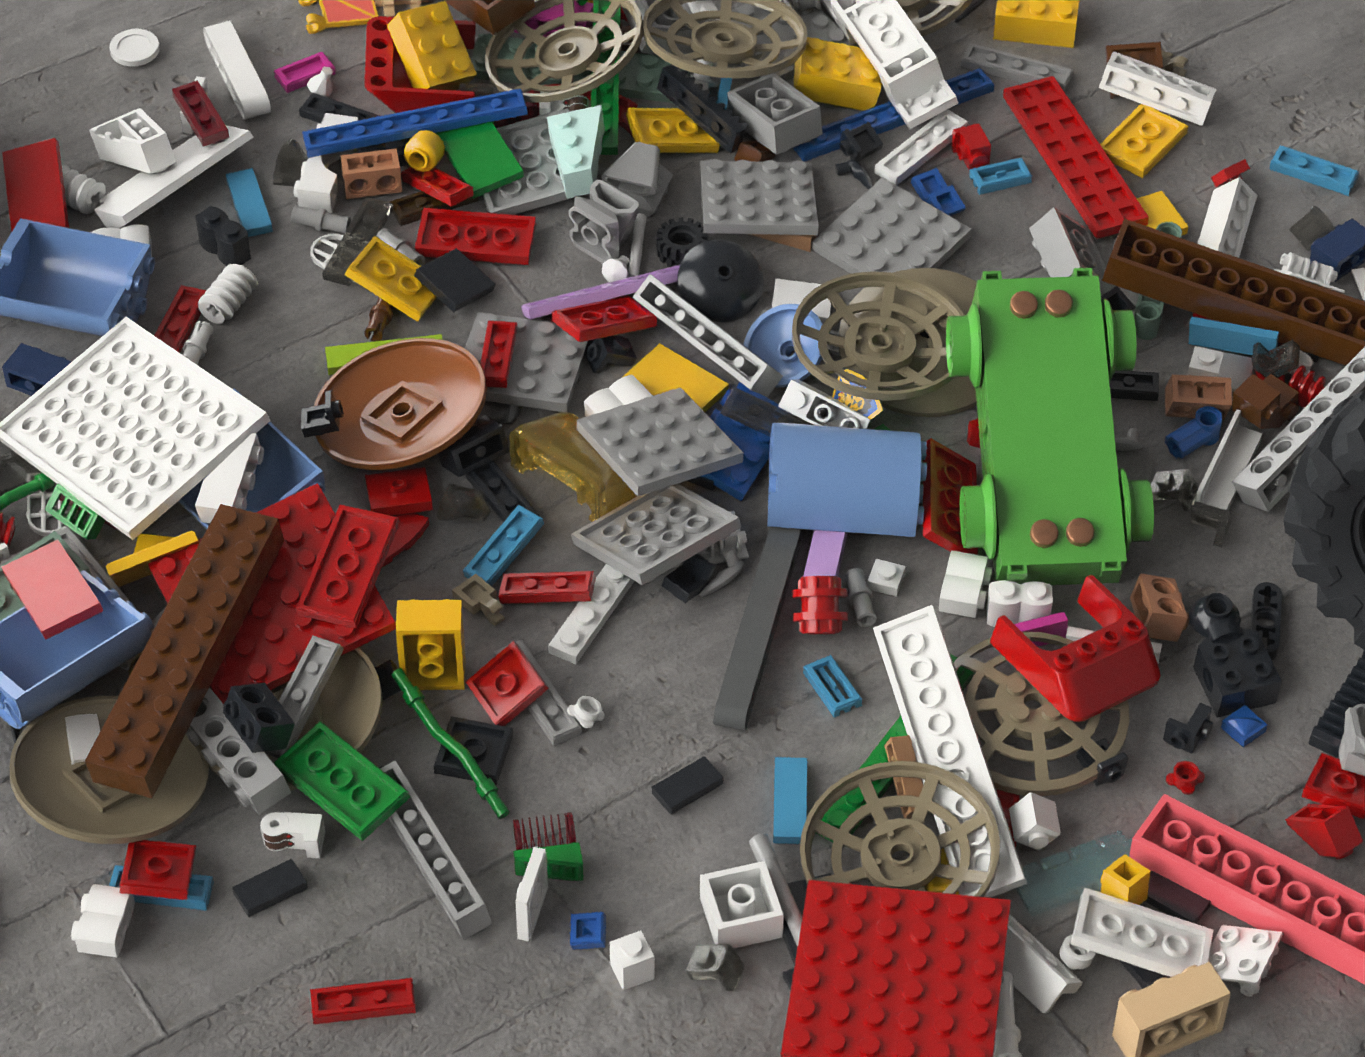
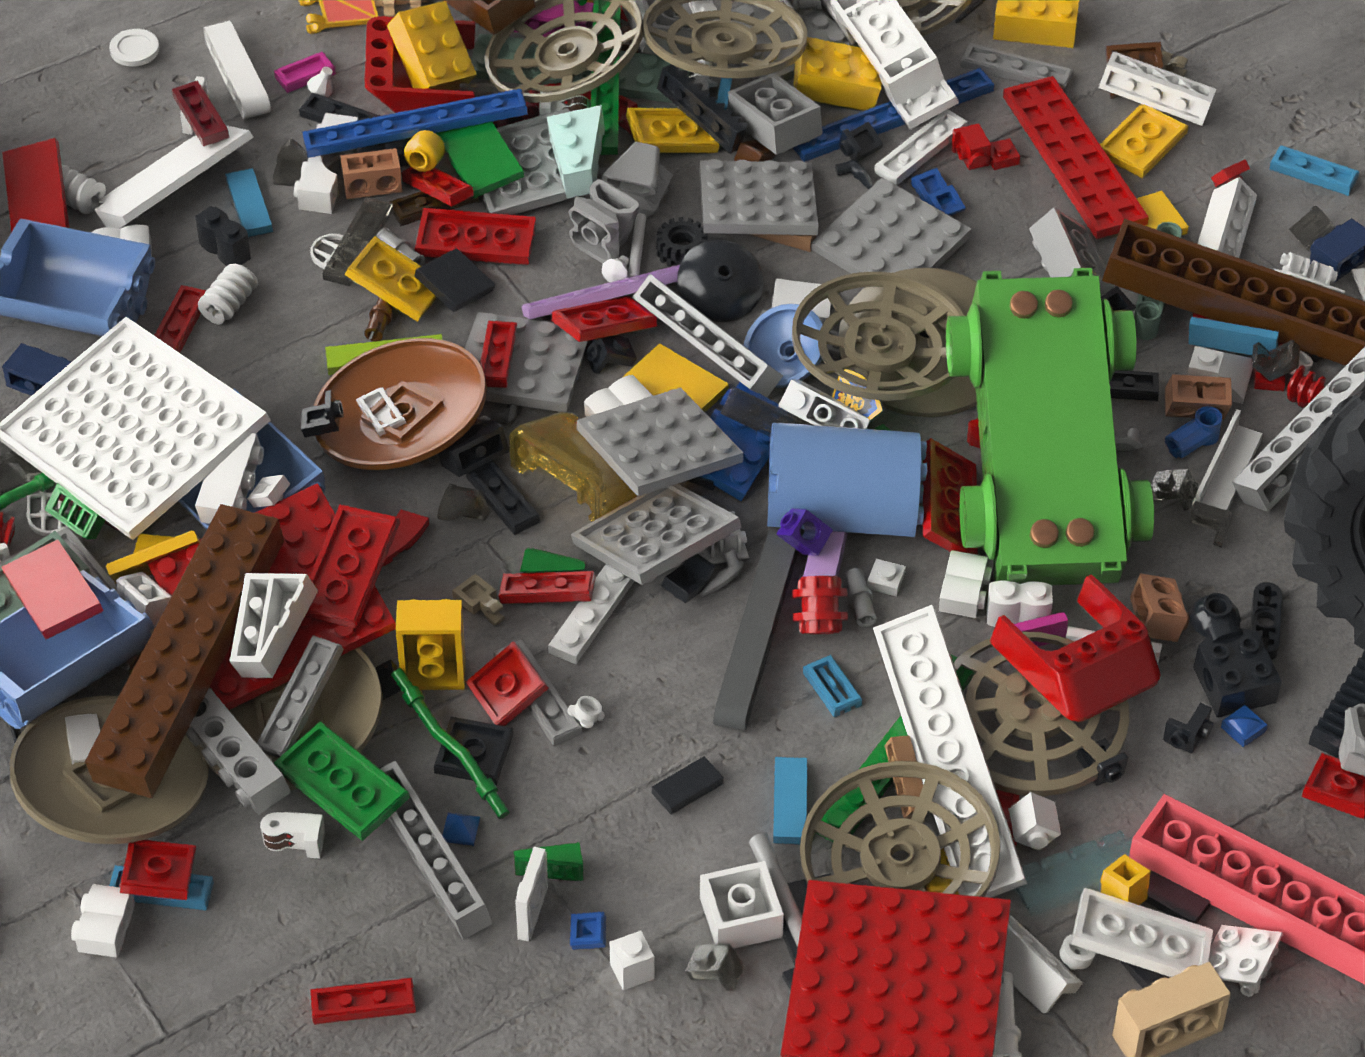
(134, 143): white wedge -> none
(144, 595): none -> white brick
(195, 347): white pin -> none
(258, 717): black brick -> none
(268, 620): none -> white wedge
(269, 491): none -> white plate
(270, 887): black tile -> none
(320, 219): light grey pin -> none
(383, 415): none -> white tile
(399, 492): red plate -> none
(461, 828): none -> blue slope
(504, 545): dark azure tile -> none
(543, 561): none -> green slope
(570, 832): dark red piece -> none
(815, 531): none -> dark purple brick
(1000, 177): dark azure tile -> none
(1003, 154): none -> red plate
(1187, 770): red plate -> none
(1266, 401): reddish brown brick -> none
(1326, 829): red slope -> none

